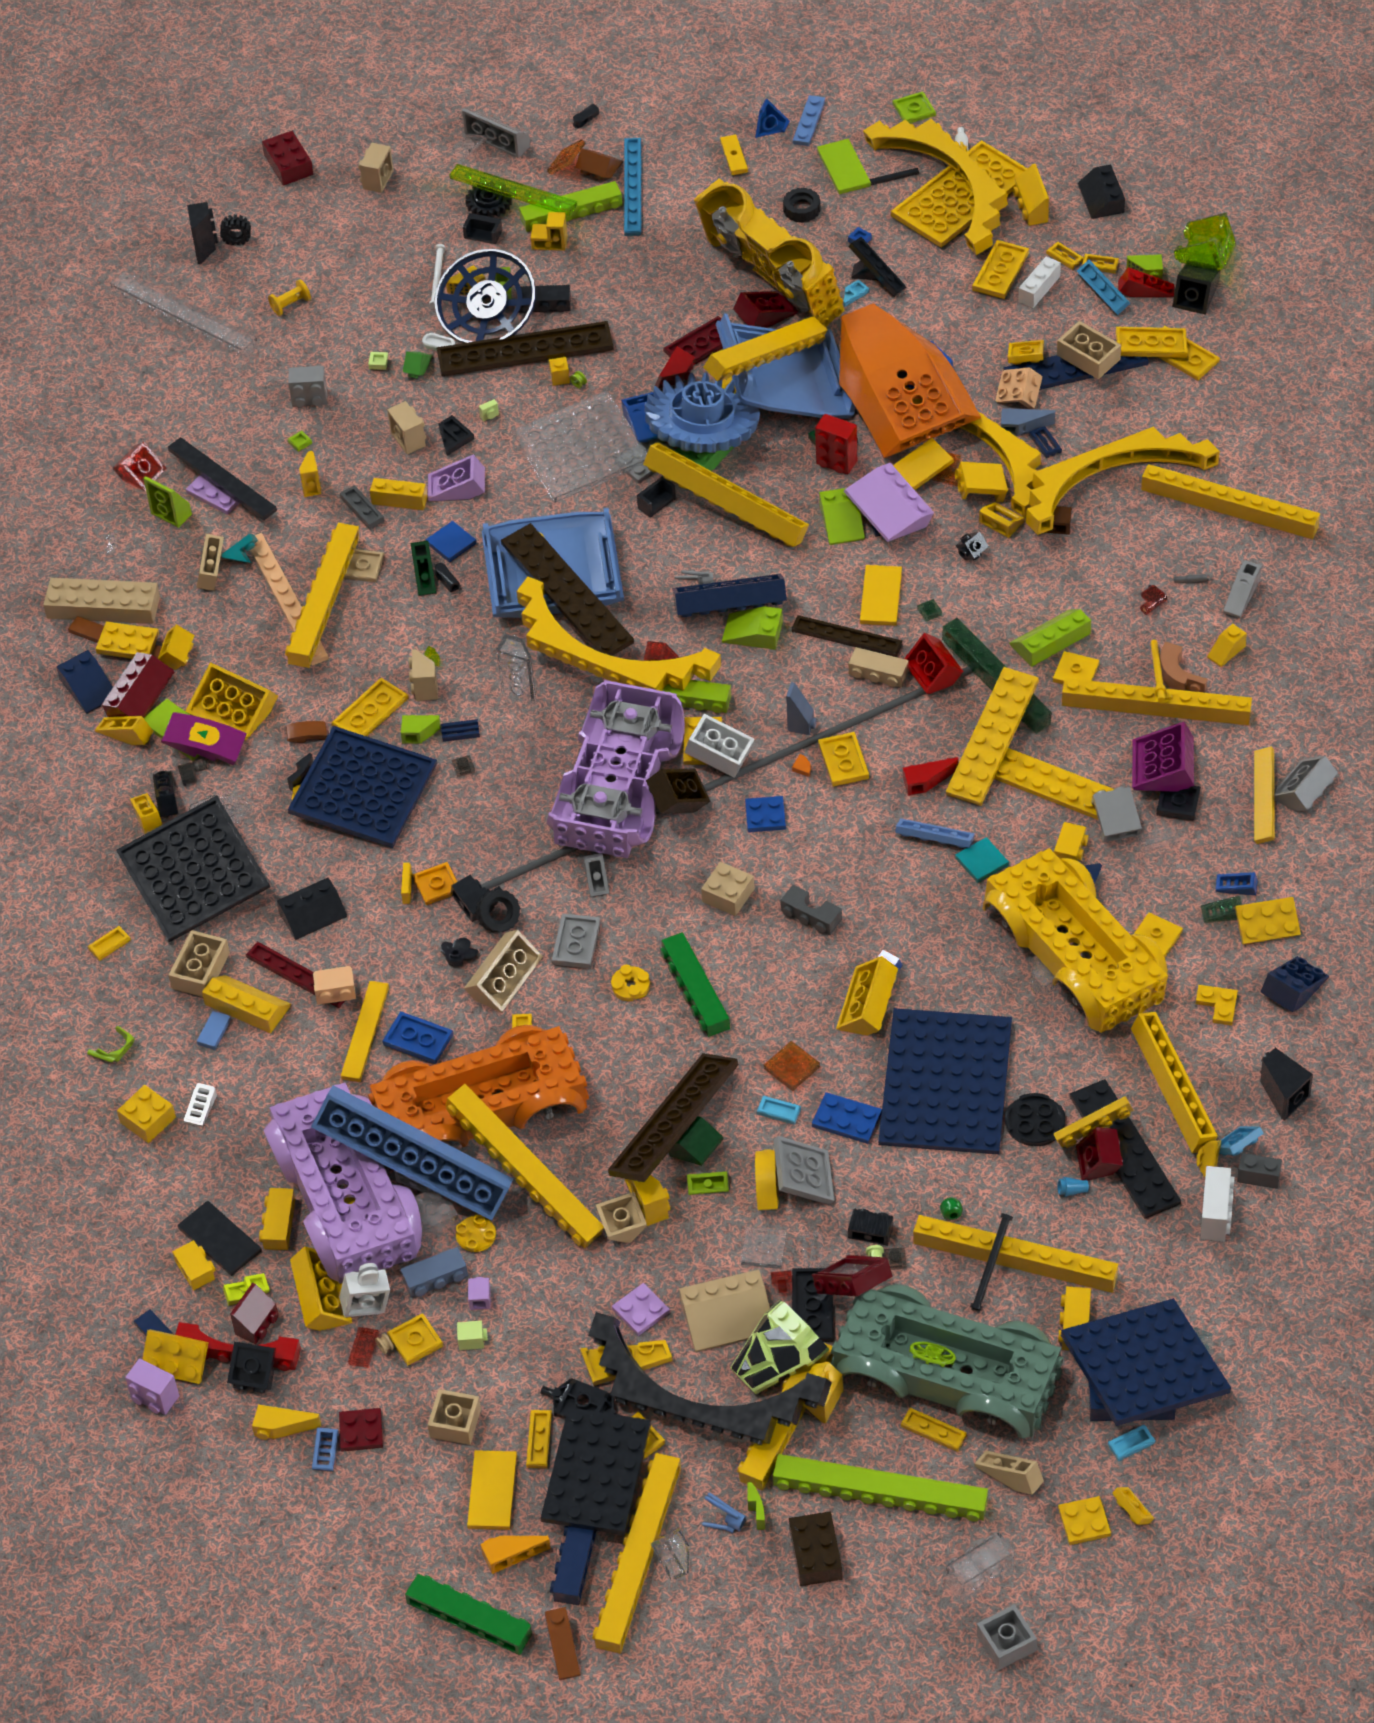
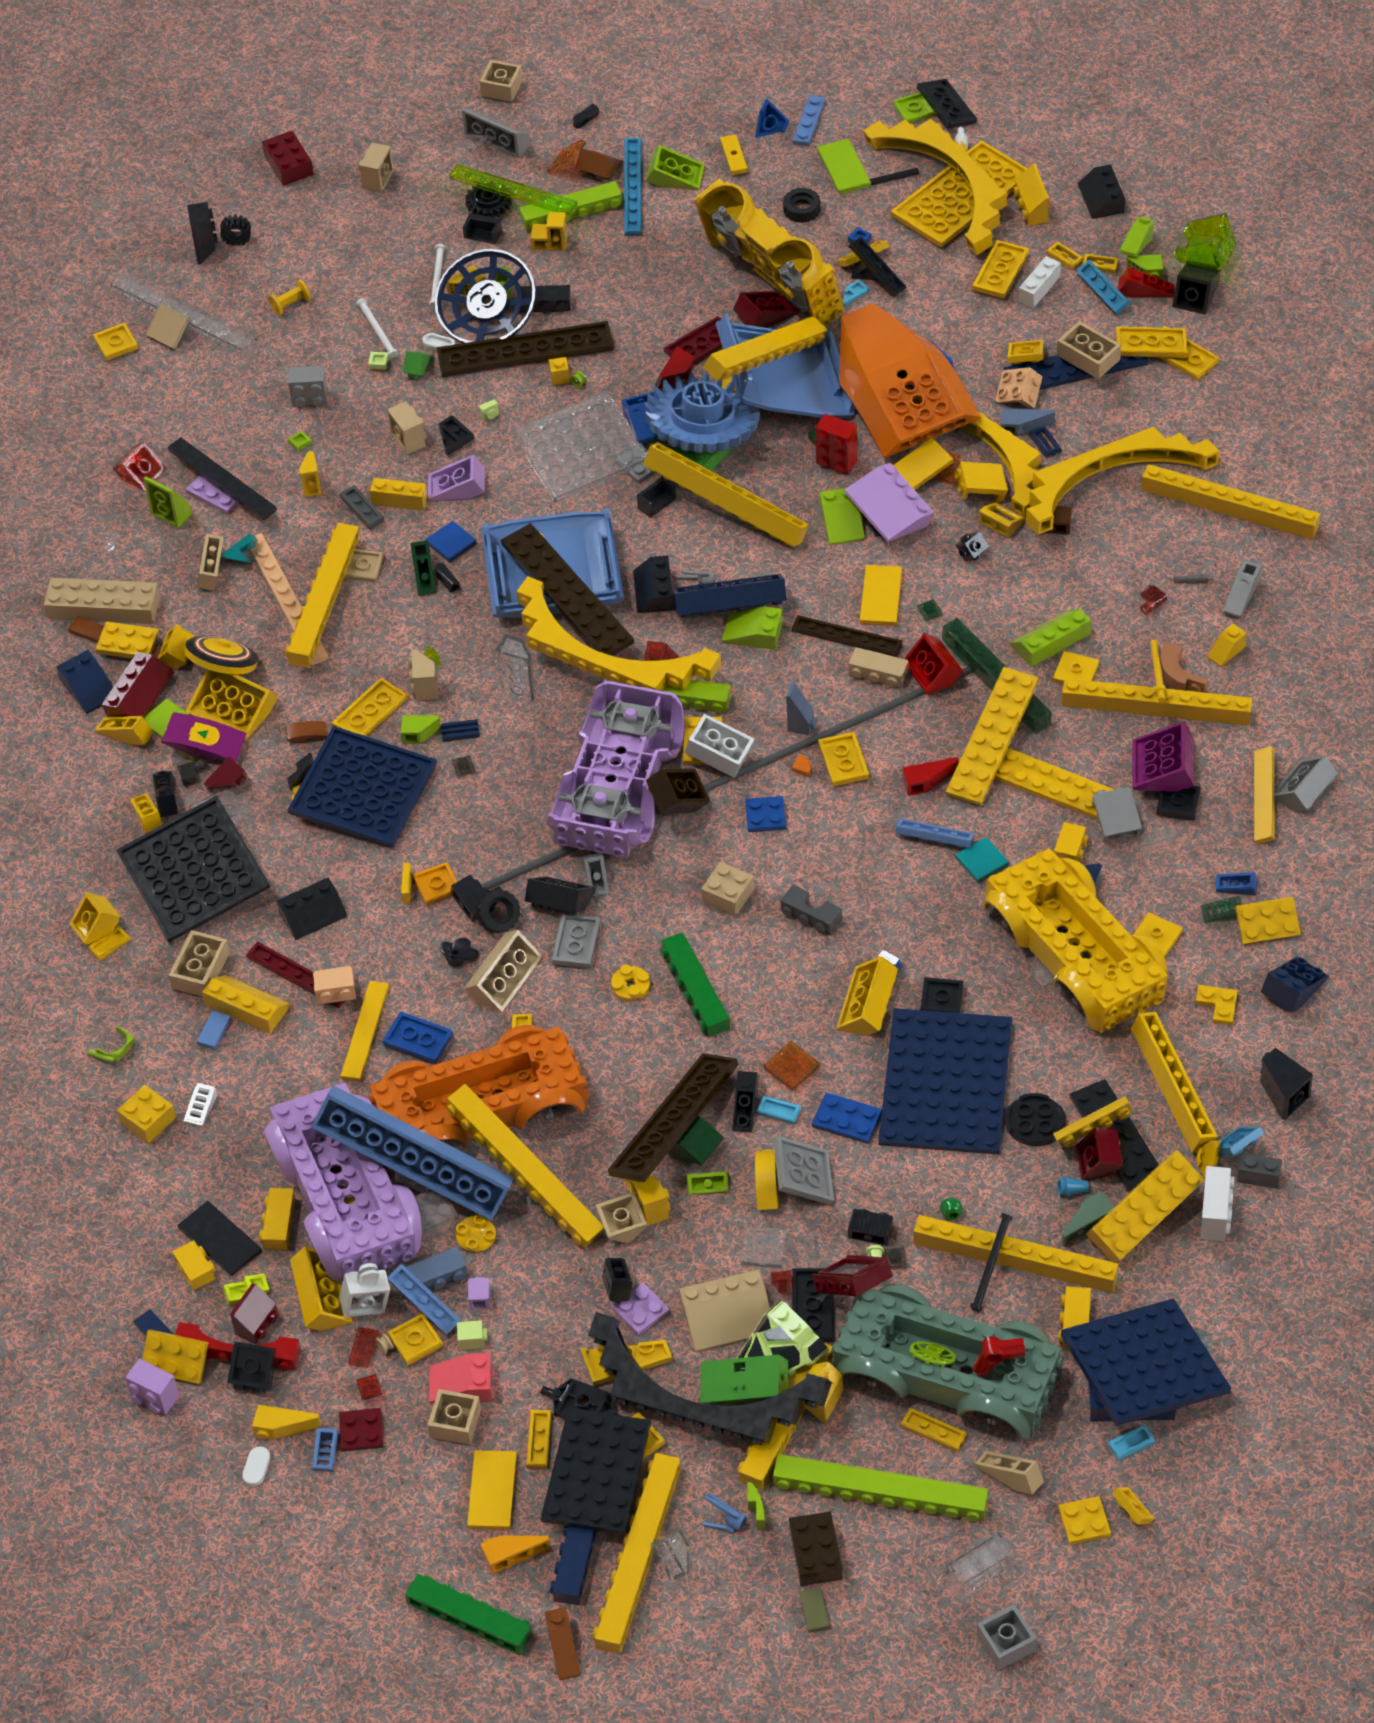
(94, 918): none -> yellow slope
(115, 341): none -> yellow plate
(167, 326): none -> tan tile
(221, 654): none -> dish
(227, 775): none -> dark red slope
(256, 1466): none -> white tile
(369, 1387): none -> clear red tile
(392, 353): none -> white bar
(423, 1299): none -> medium blue plate
(464, 1374): none -> coral slope
(501, 80): none -> tan brick
(558, 894): none -> black slope
(617, 1279): none -> black brick
(653, 585): none -> black slope
(674, 170): none -> lime slope
(743, 1380): none -> bright green brick
(745, 1101): none -> black slope
(814, 1610): none -> olive tile
(852, 258): none -> yellow tile
(942, 995): none -> black plate
(946, 103): none -> black tile
(995, 1351): none -> red piece
(1087, 1216): none -> sand green slope
(1138, 236): none -> lime slope
(1145, 1206): none -> yellow brick

